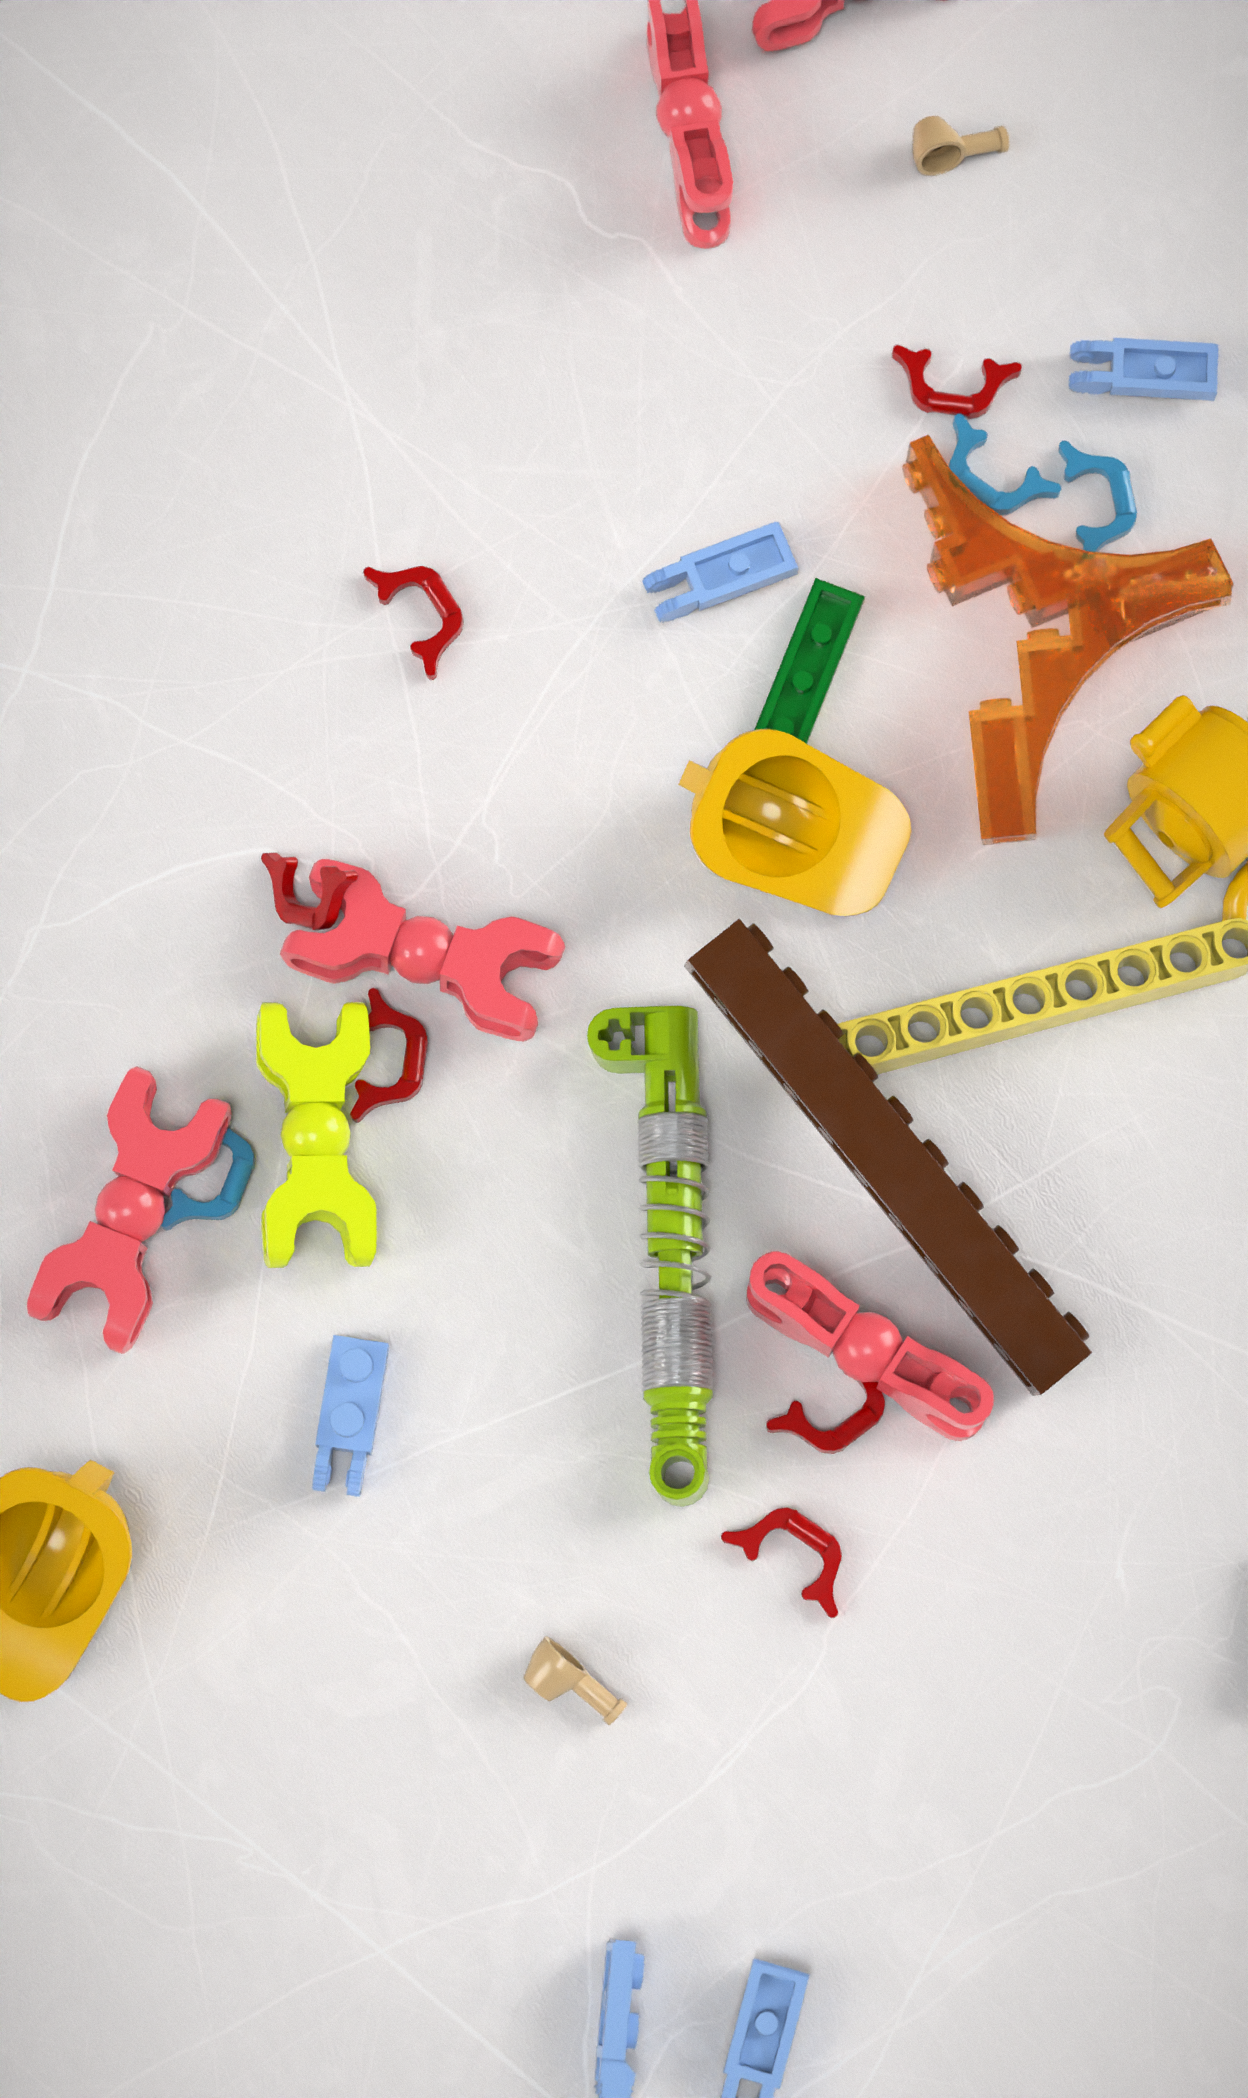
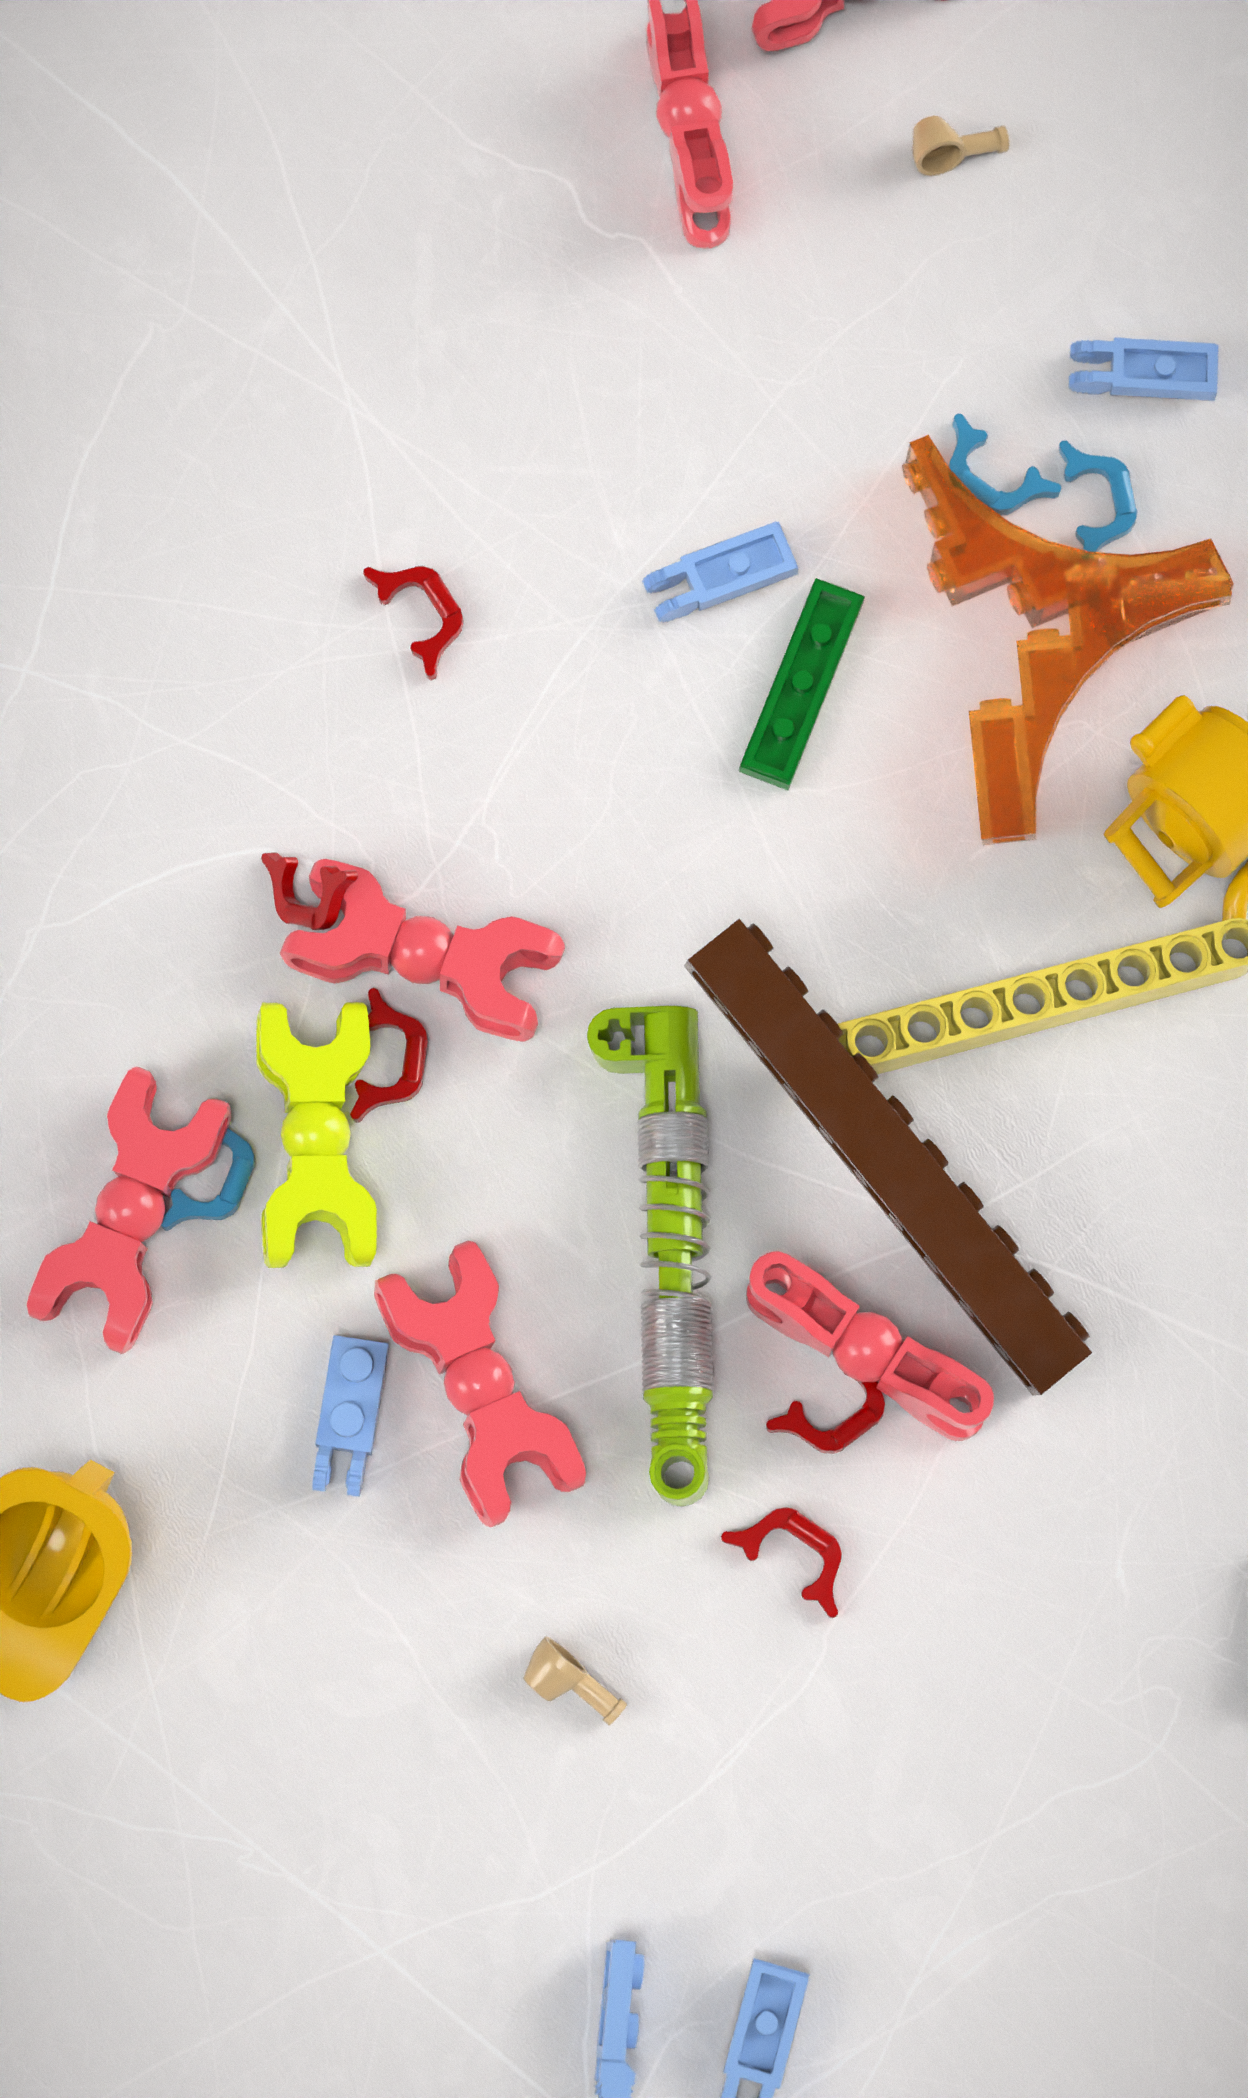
(479, 1383): none -> coral piece
(796, 823): yellow piece -> none
(947, 403): red helmet -> none

